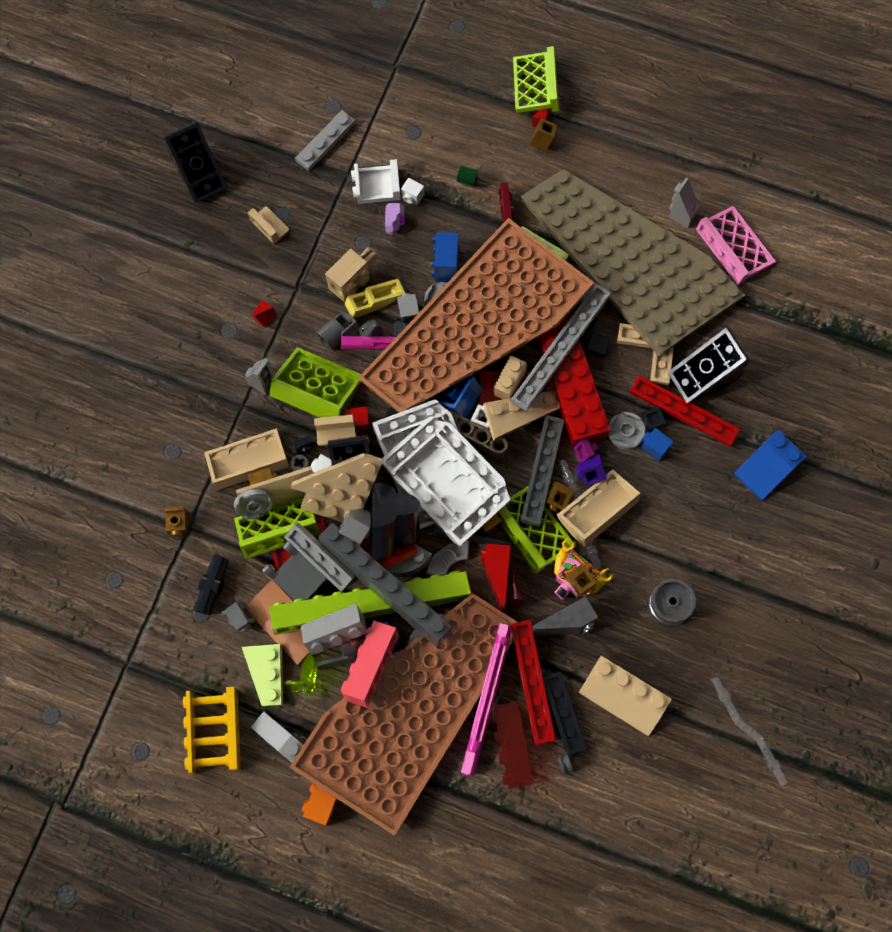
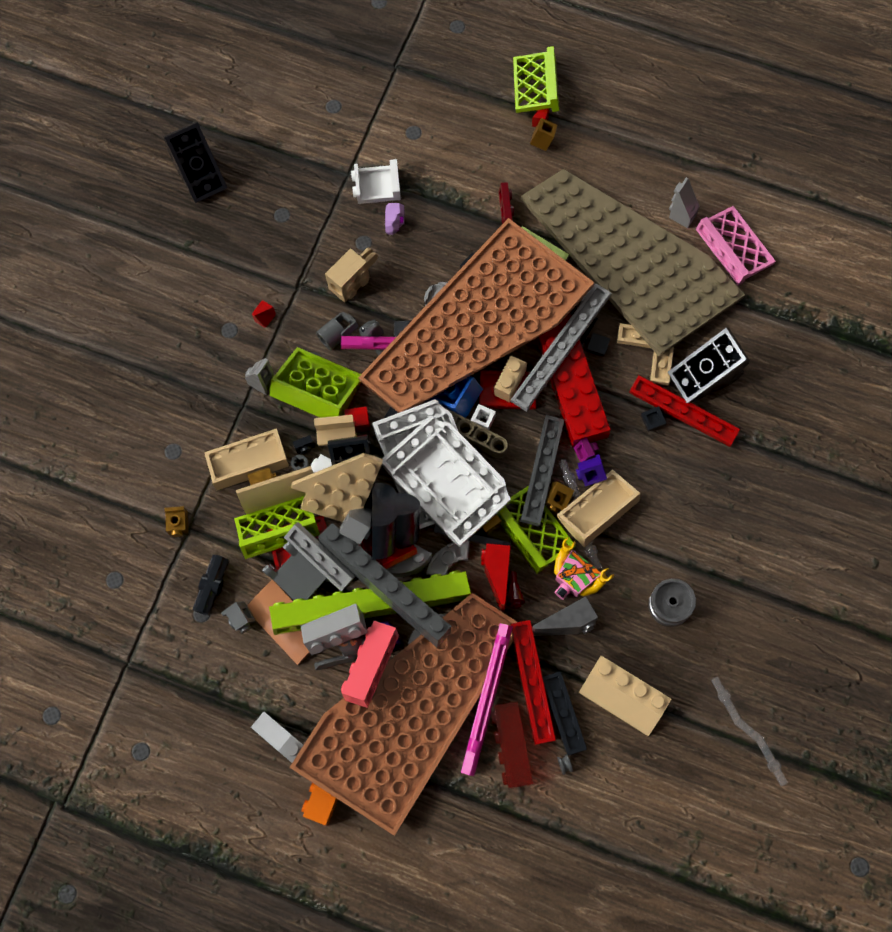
(230, 739): yellow fence -> none
(253, 503): light grey tile -> none
(267, 672): yellowish green wing -> none
(268, 224): tan panel -> none
(307, 677): clear neon green piece -> none
(325, 140): light grey plate -> none
(374, 298): light yellow slope -> none
(407, 306): light grey brick -> none
(412, 191): white plate -> none
(446, 256): blue container -> none
(467, 176): dark green brick -> none
(505, 416): tan wing -> none
(578, 574): pearl gold brick -> none
(626, 430): light grey tile -> none
(656, 444): blue brick -> none
(770, 465): blue slope -> none

